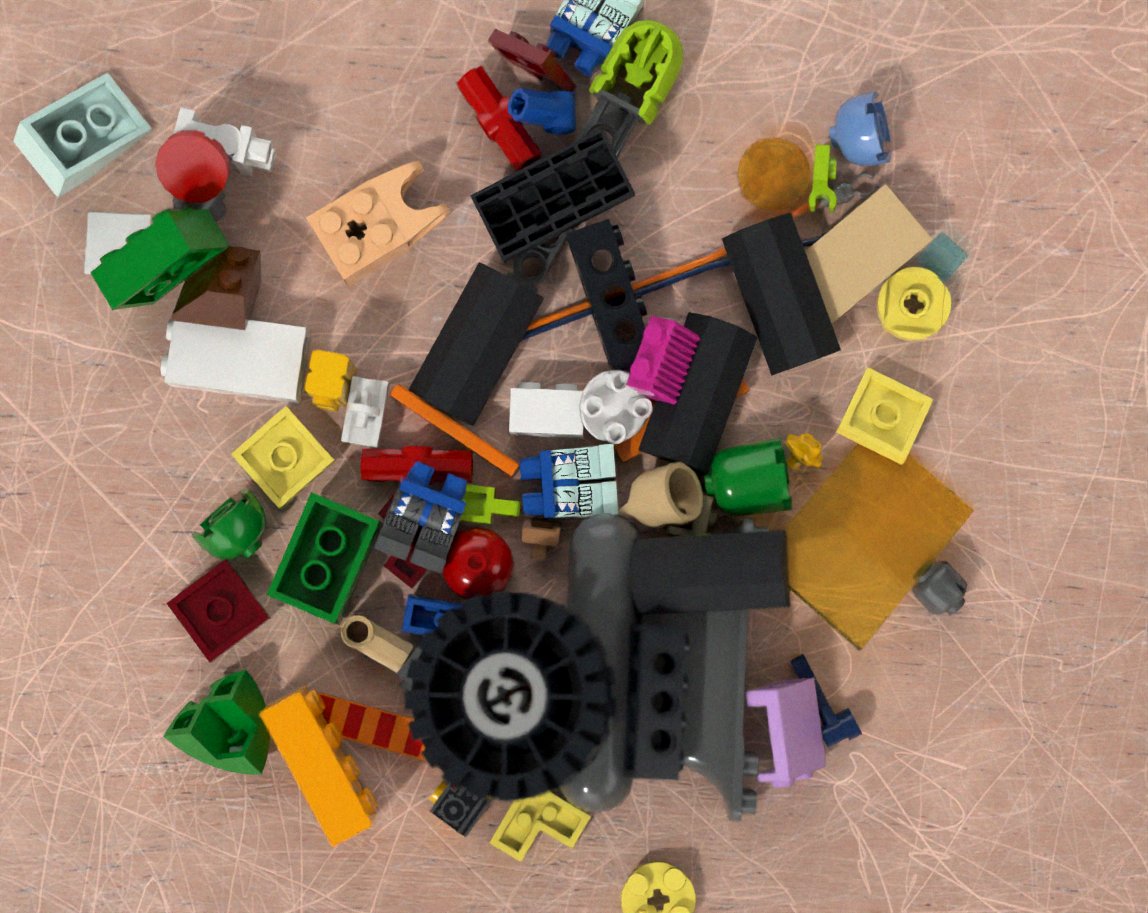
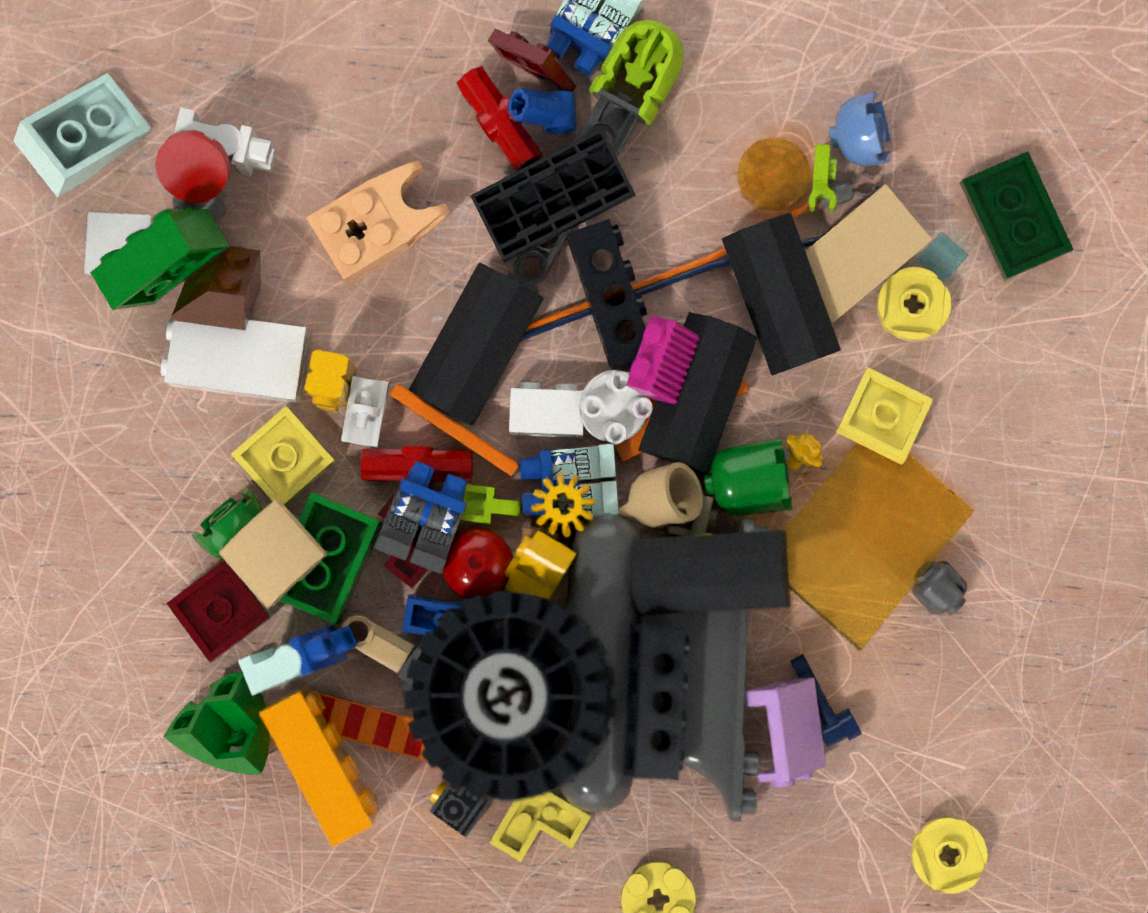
(272, 553): none -> tan slope
(297, 658): none -> hips
(539, 567): none -> yellow brick
(555, 514): none -> yellow gear
(938, 874): none -> light yellow plate
(1016, 215): none -> dark green plate

